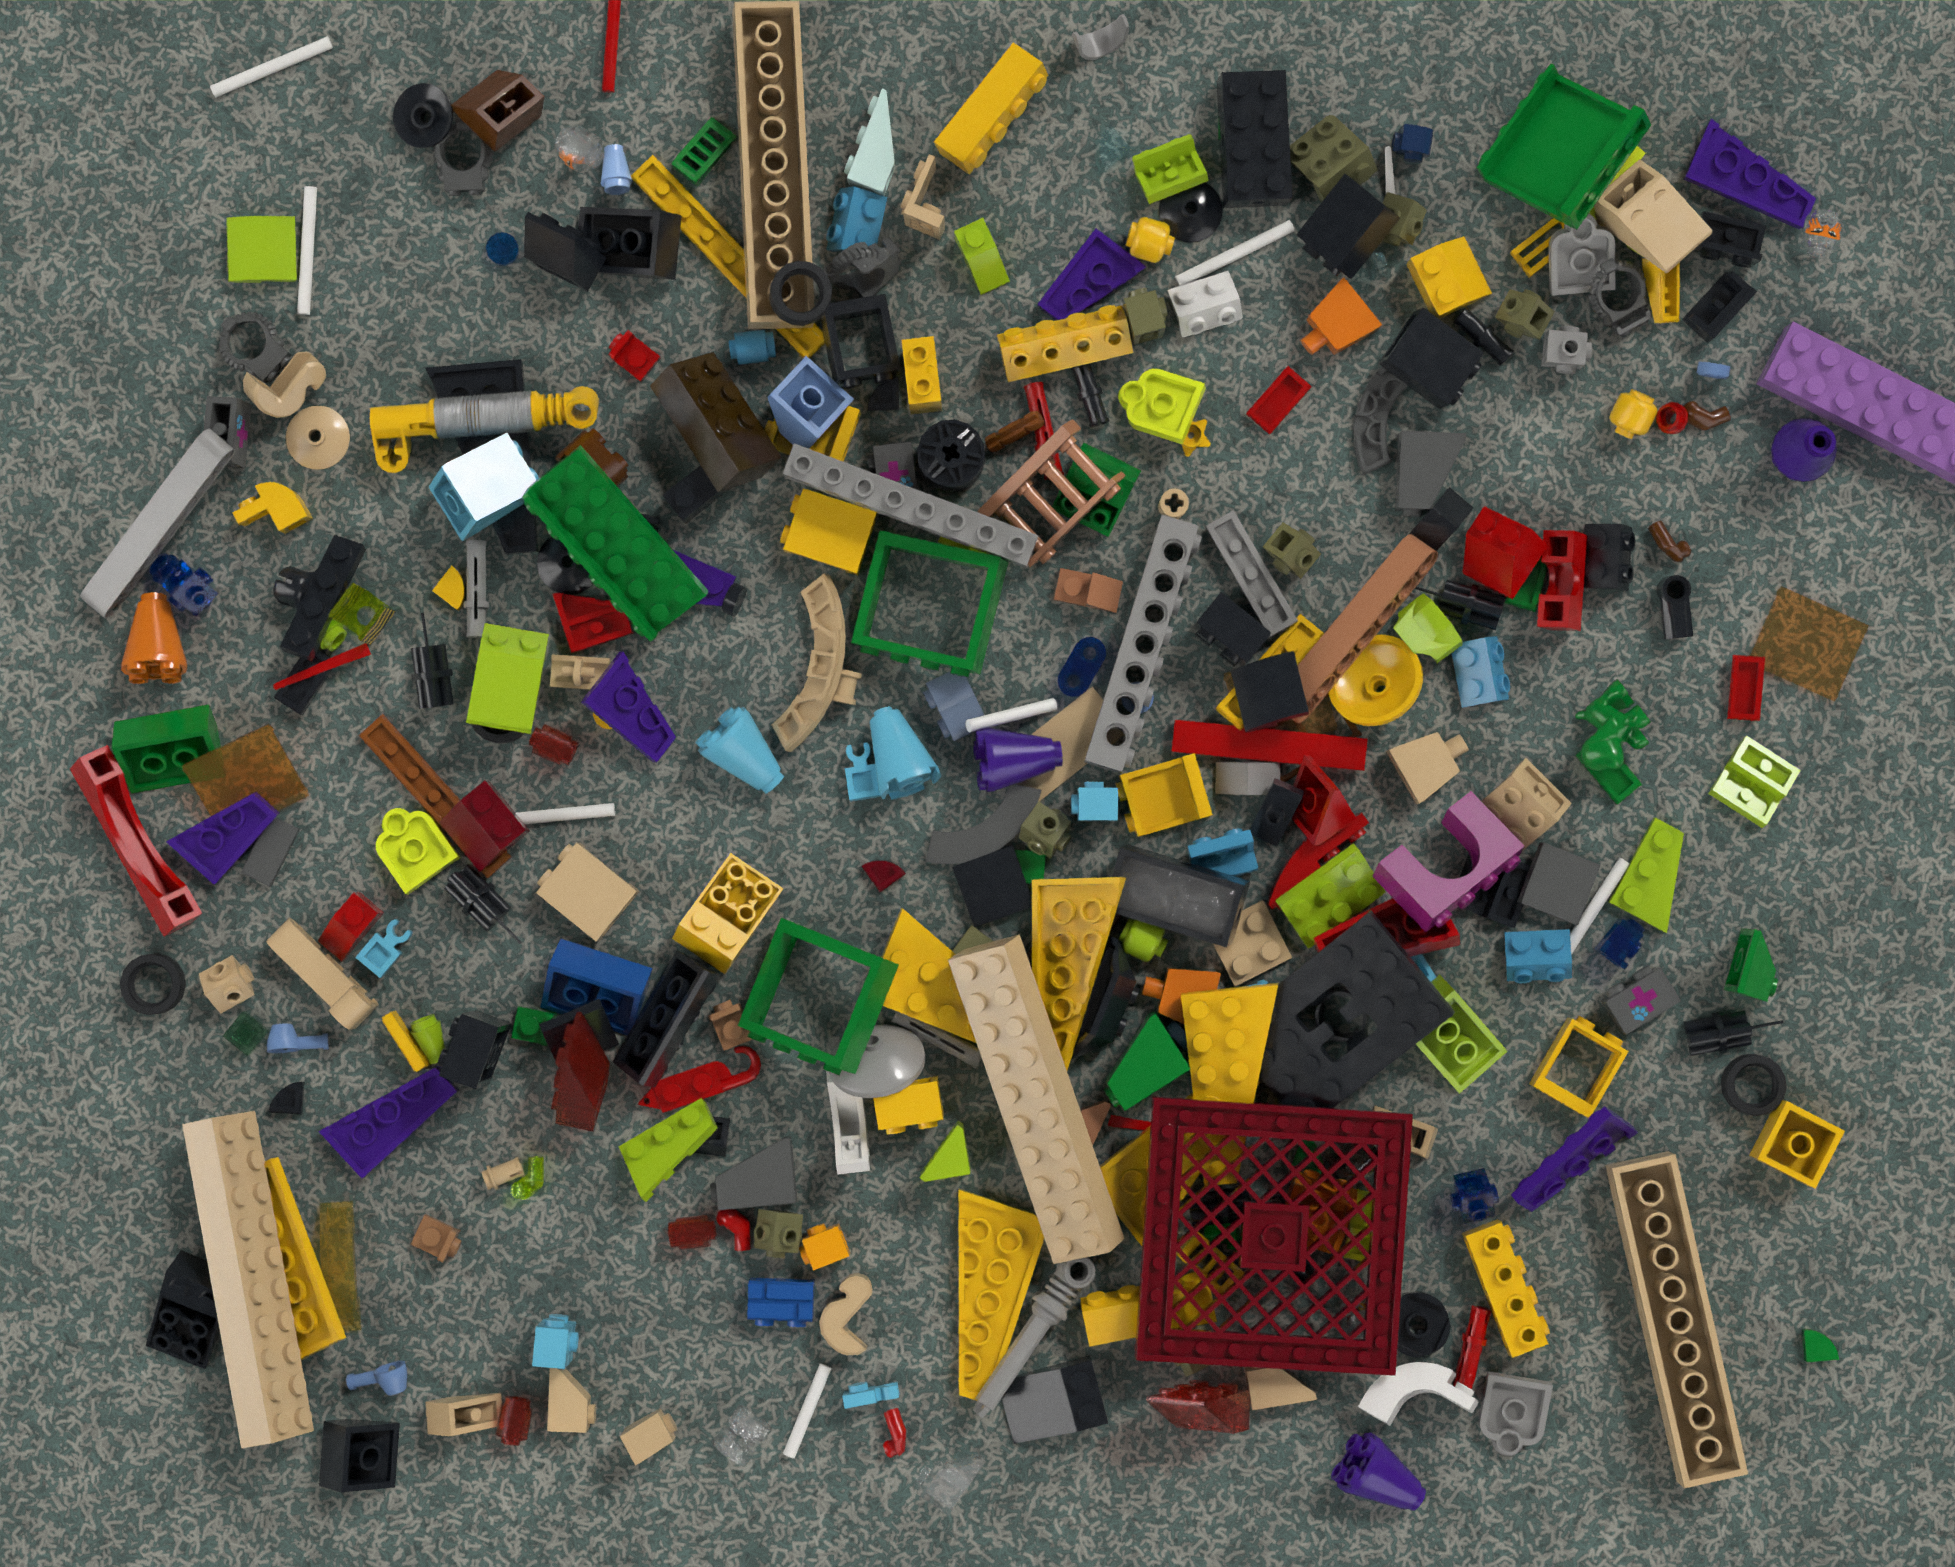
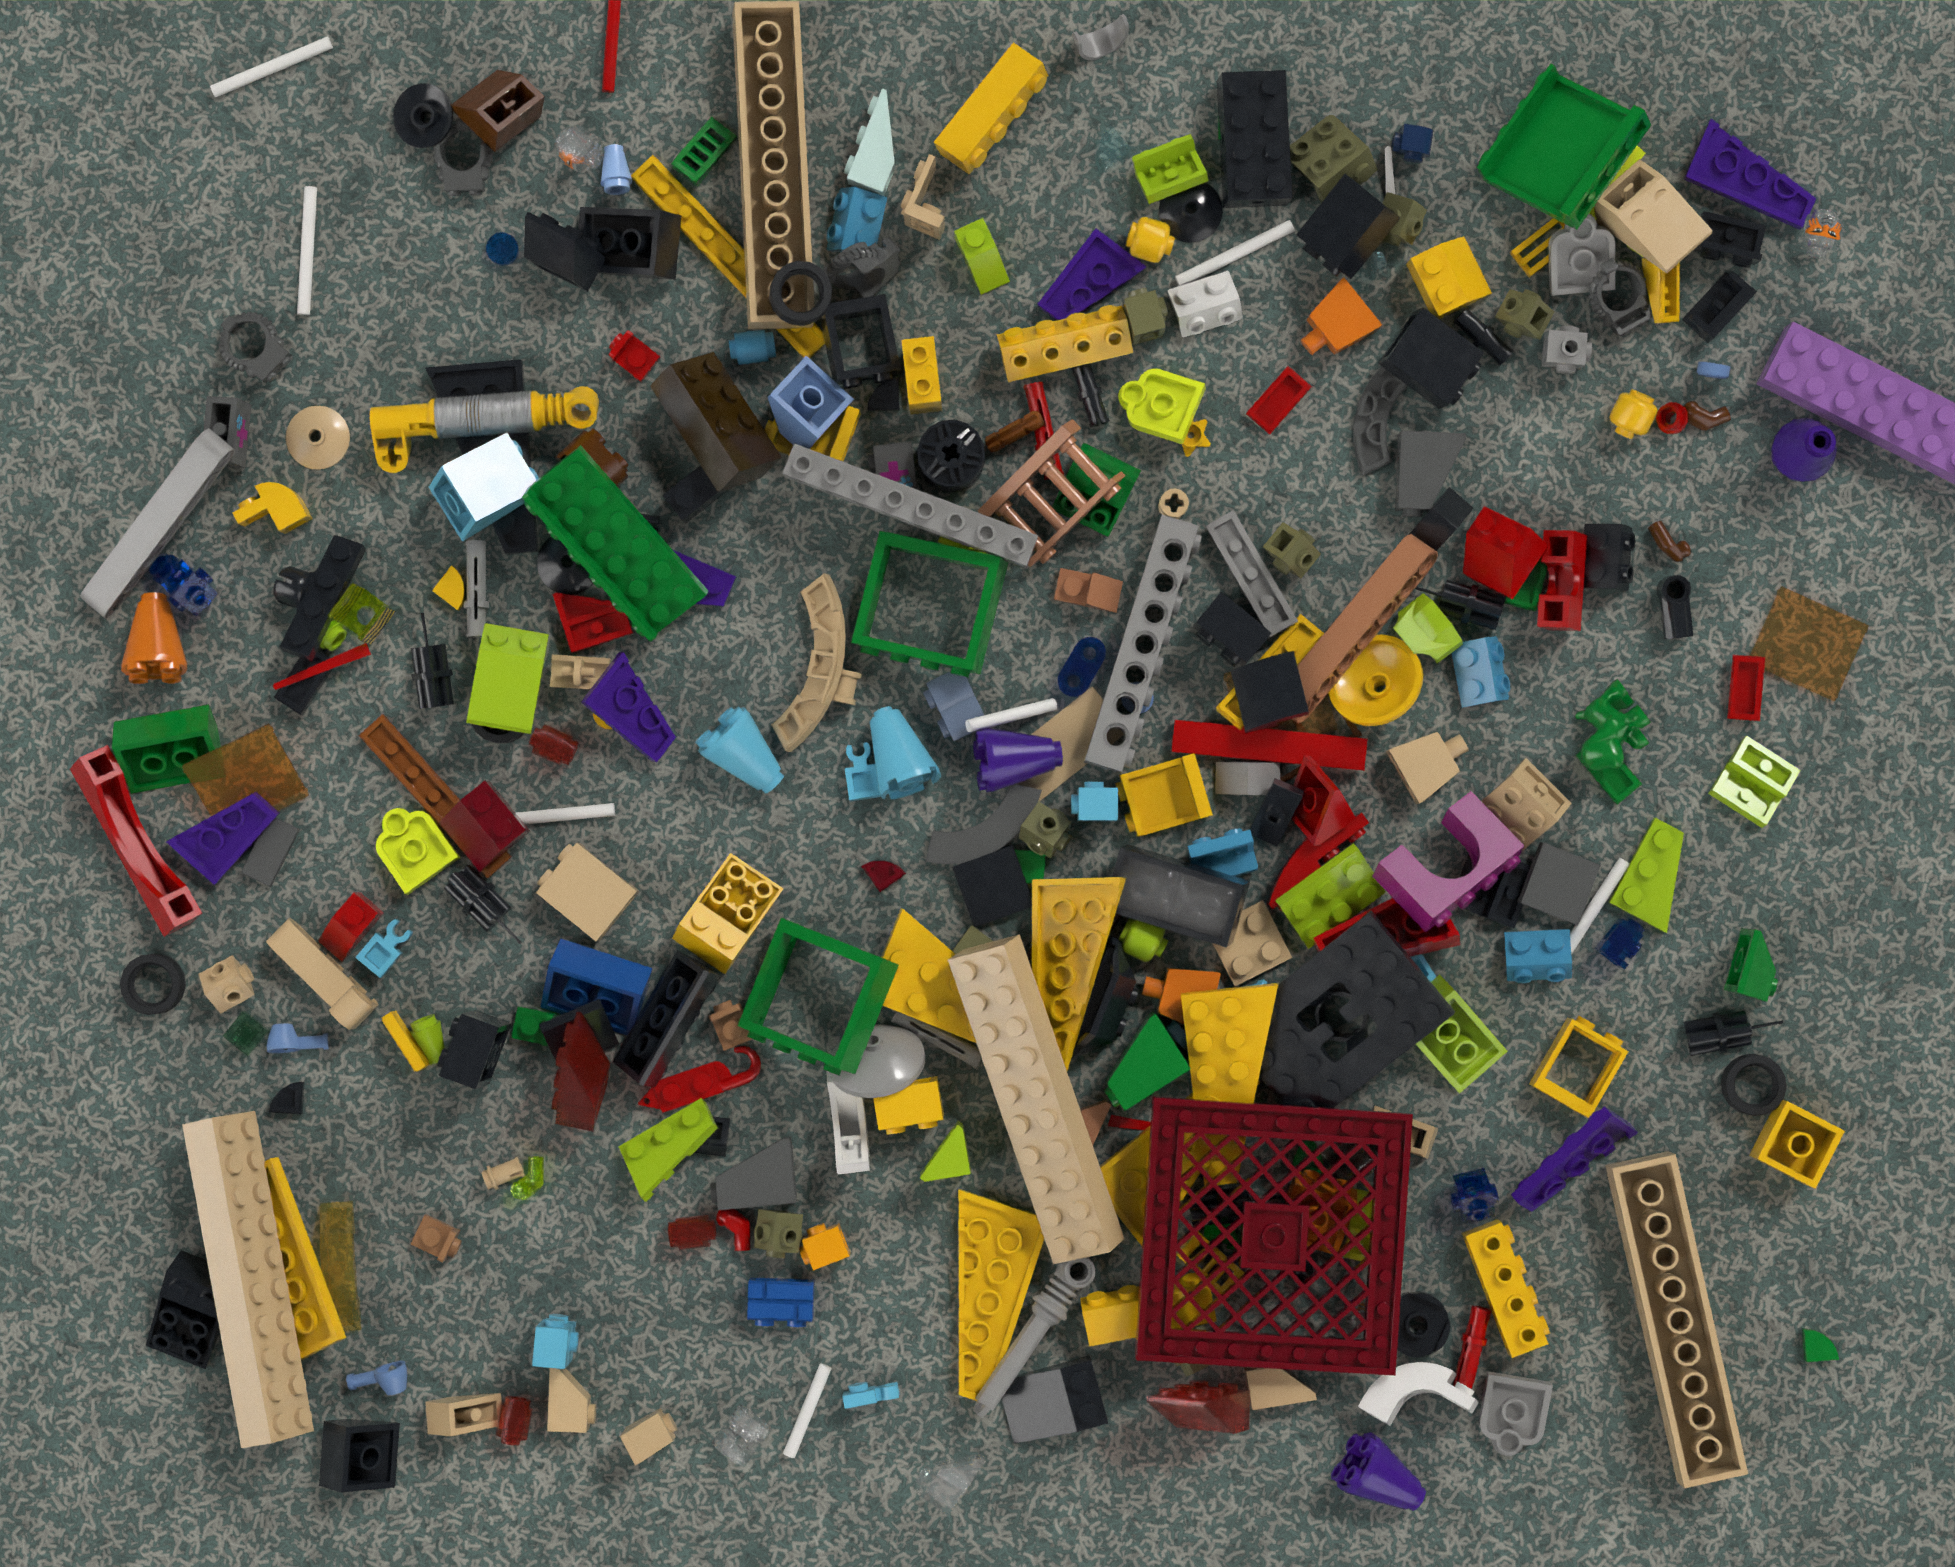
(261, 249): lime slope -> none
(289, 388): tan animal -> none
(381, 1126): dark purple wing -> none
(734, 599): black tile -> none
(828, 530): yellow panel -> none
(841, 1310): tan animal -> none
(897, 1431): red arm -> none
(1640, 999): dark grey brick -> none

